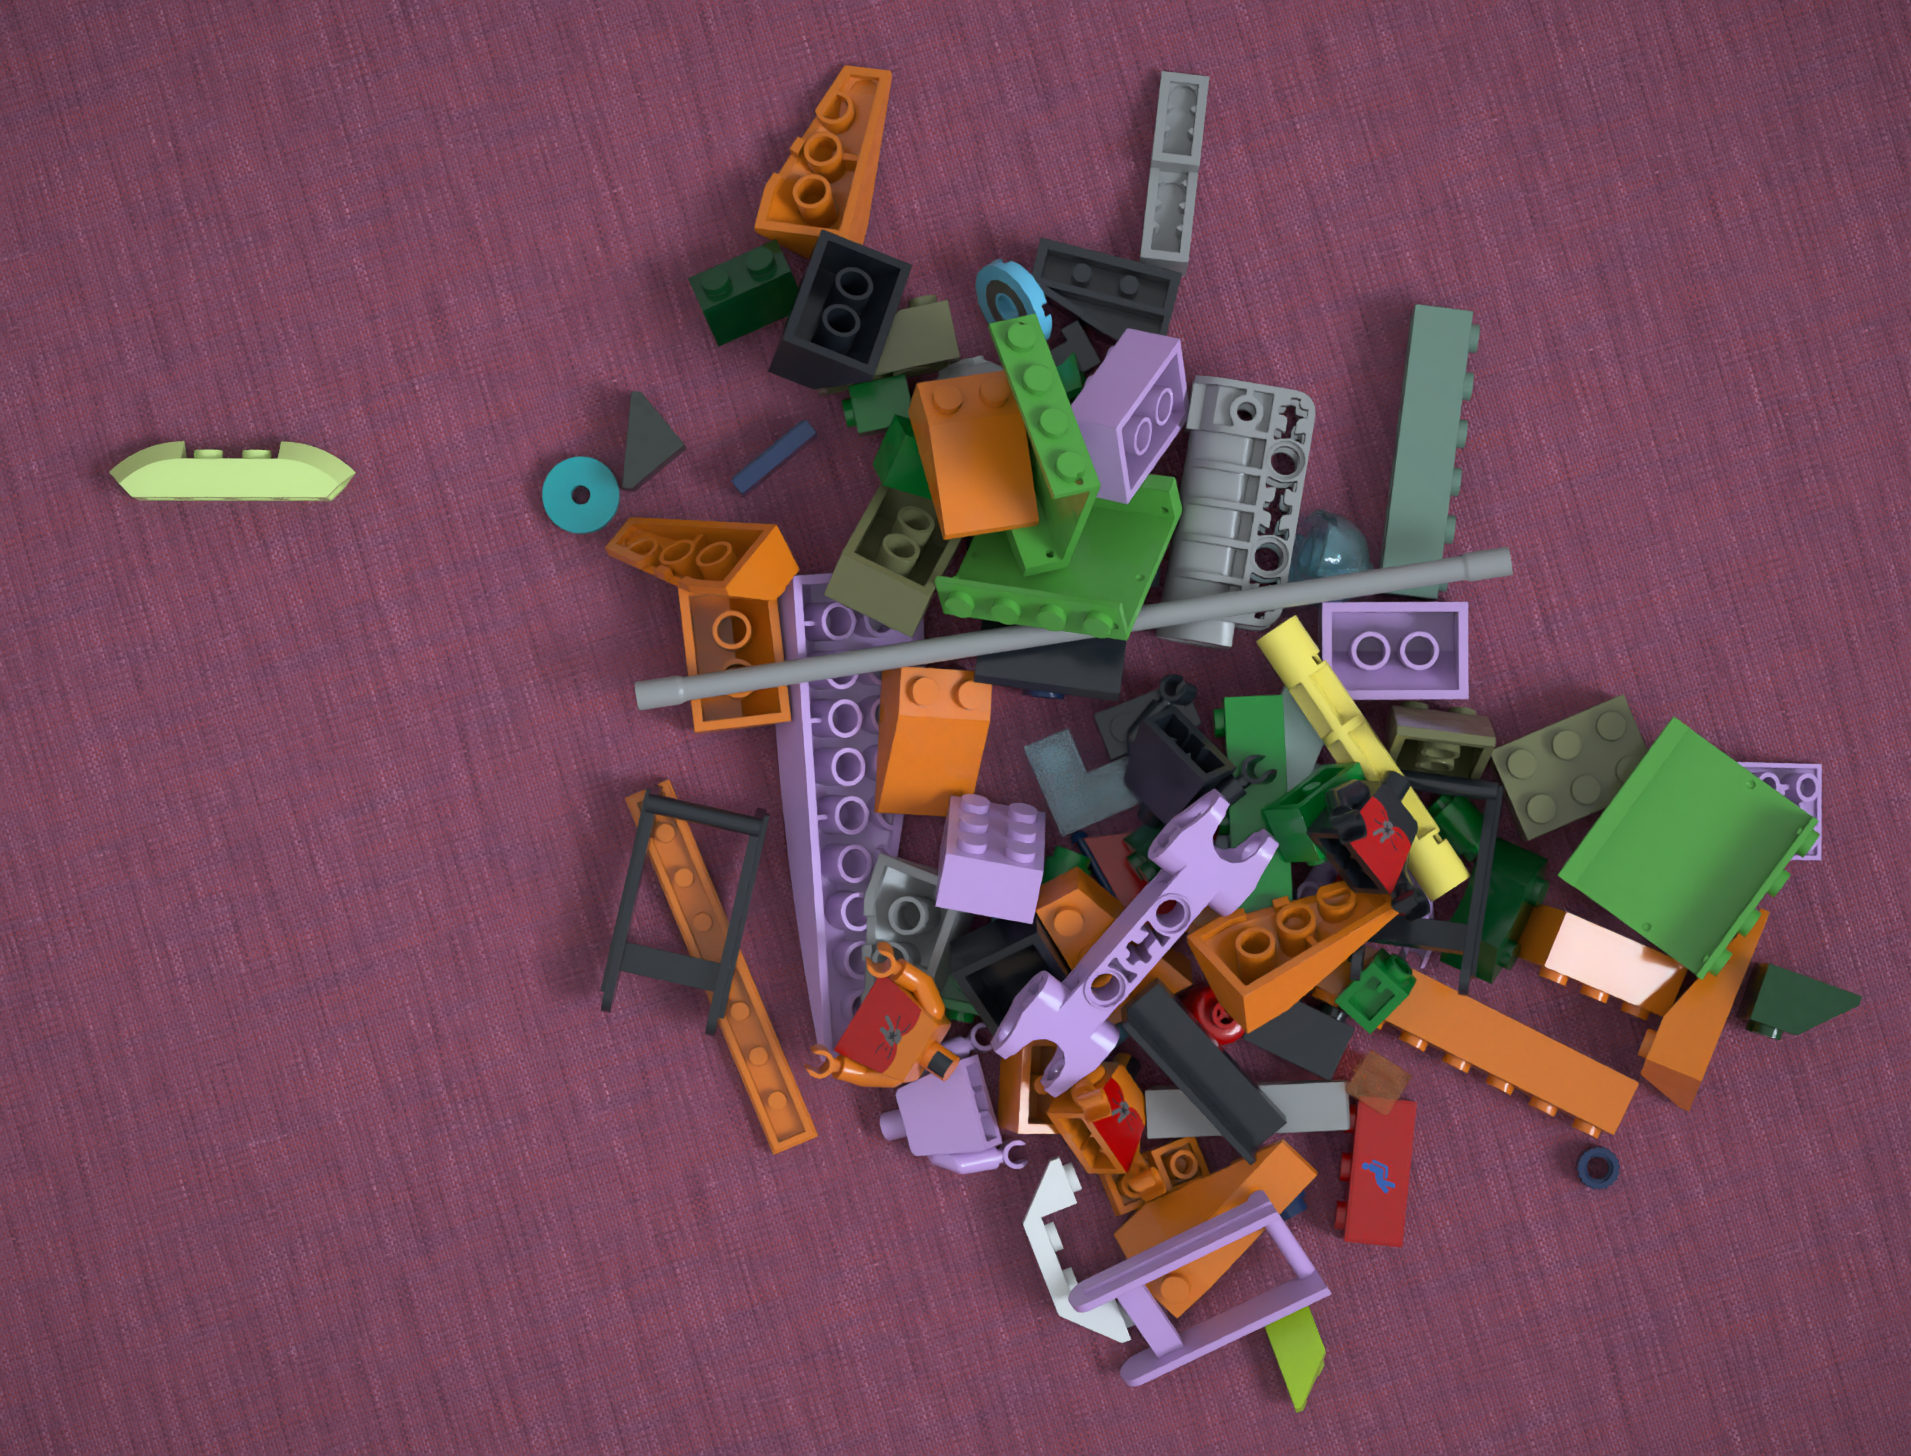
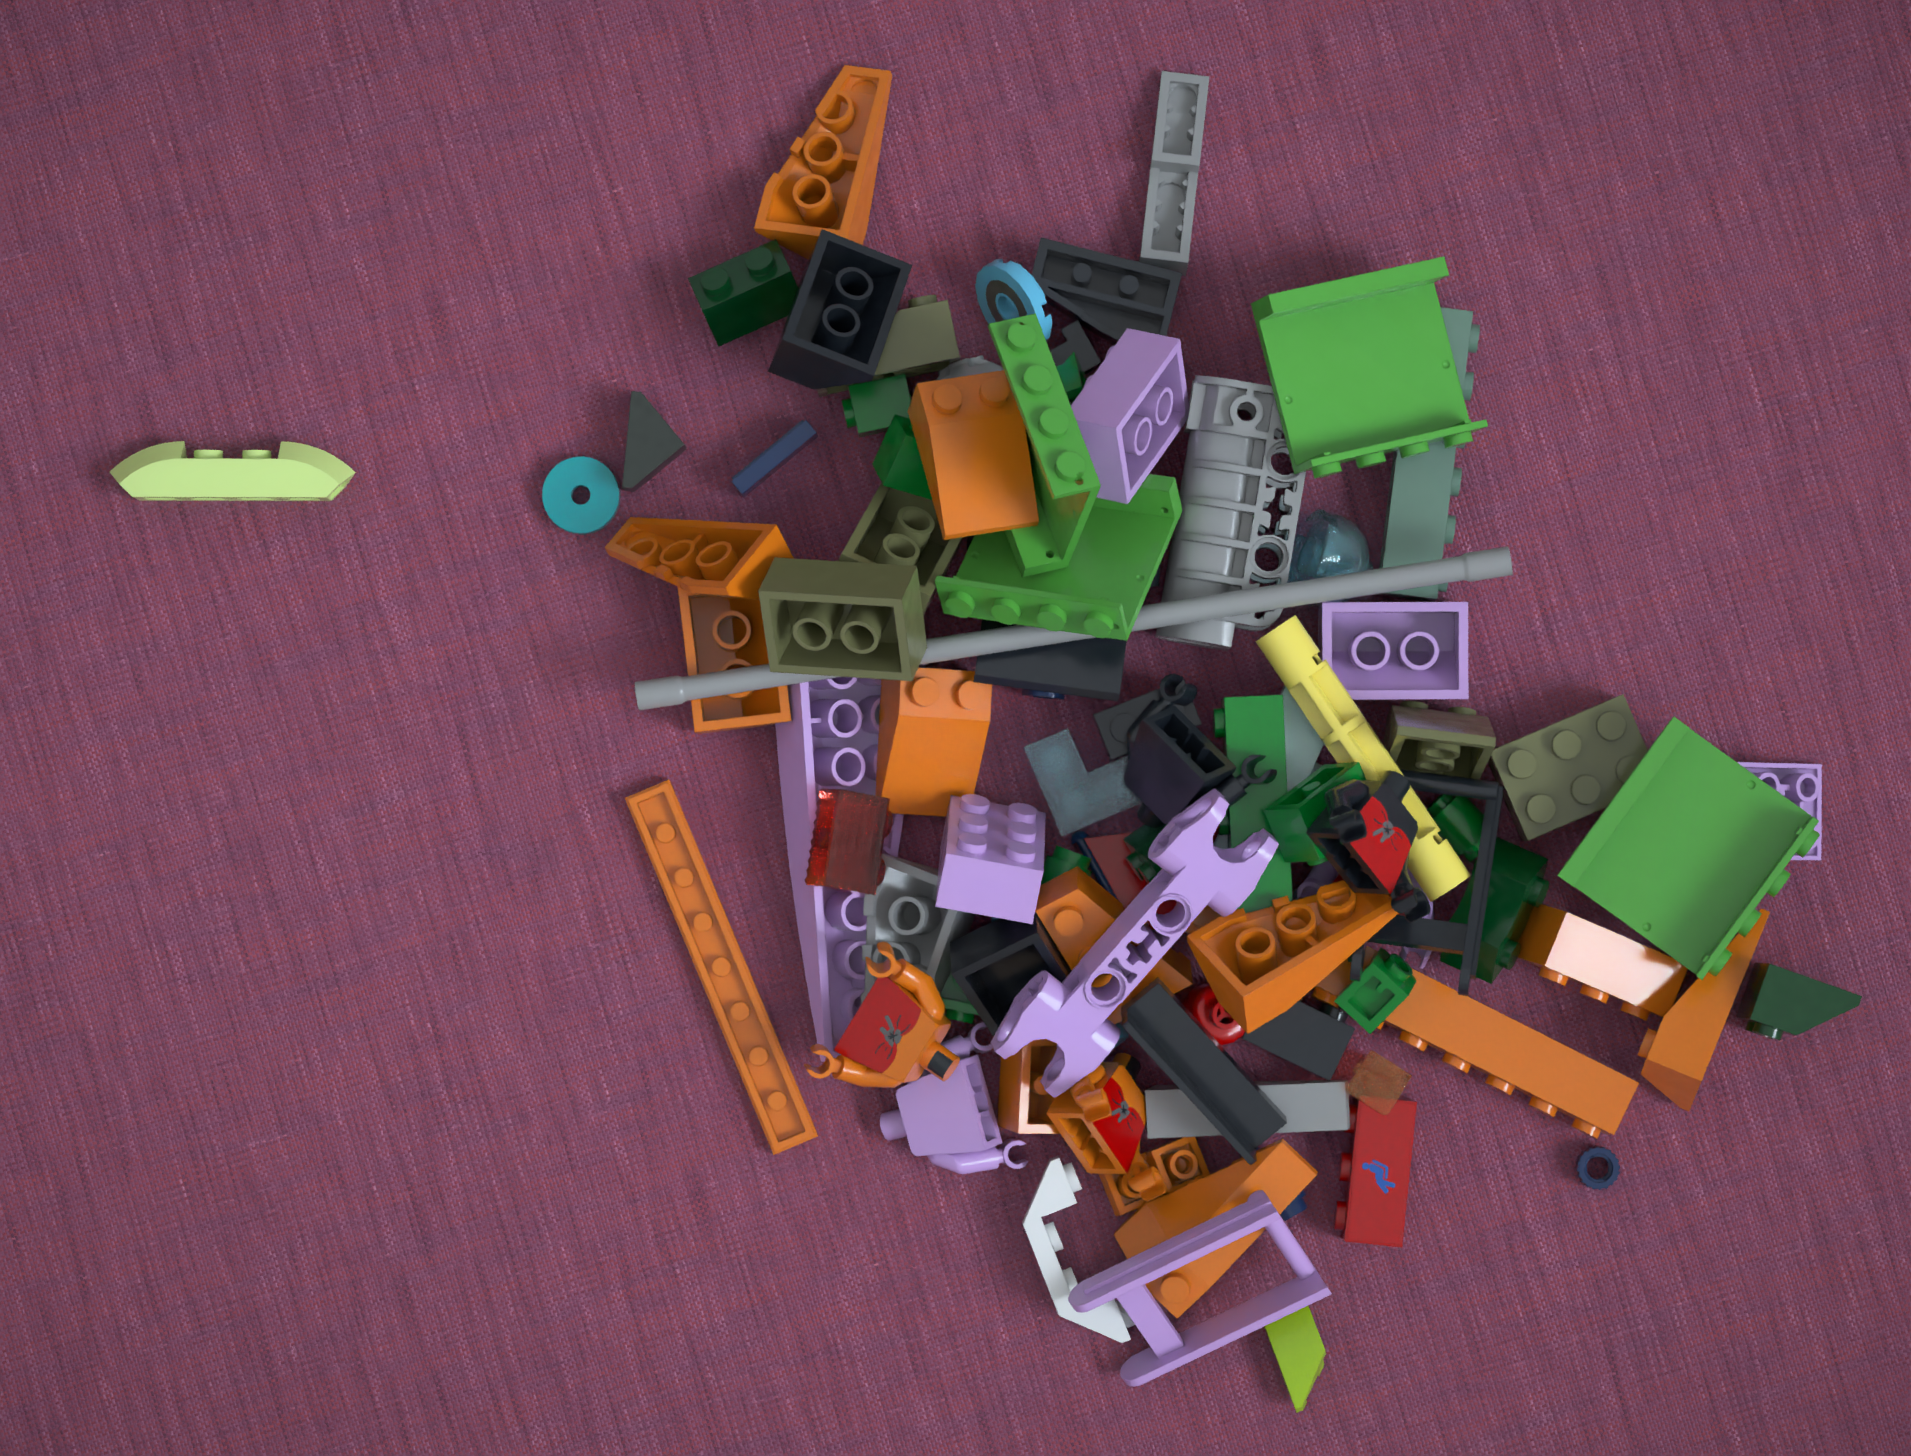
(670, 965): black piece -> none
(843, 619): none -> olive brick
(849, 841): none -> clear red brick
(1363, 368): none -> bright green panel

